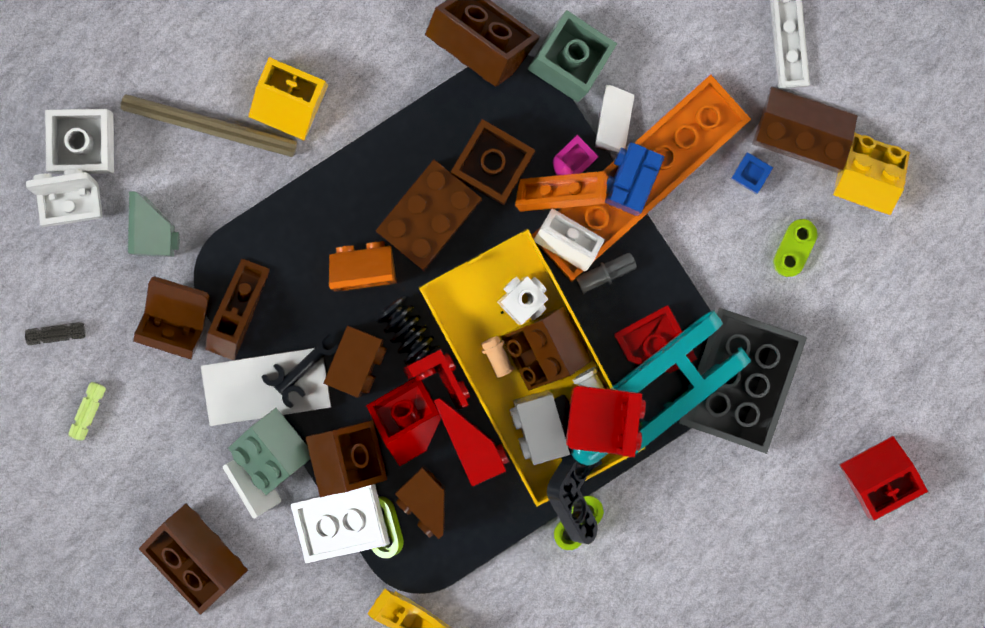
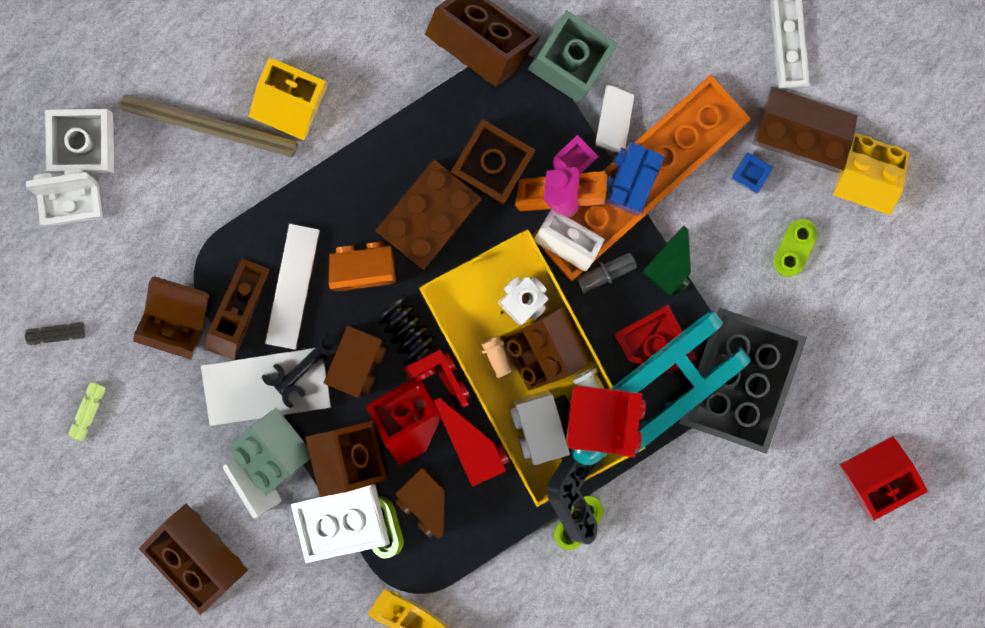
(149, 229): sand green slope -> none
(292, 286): none -> white tile
(562, 190): none -> dark pink plate
(671, 265): none -> dark green slope

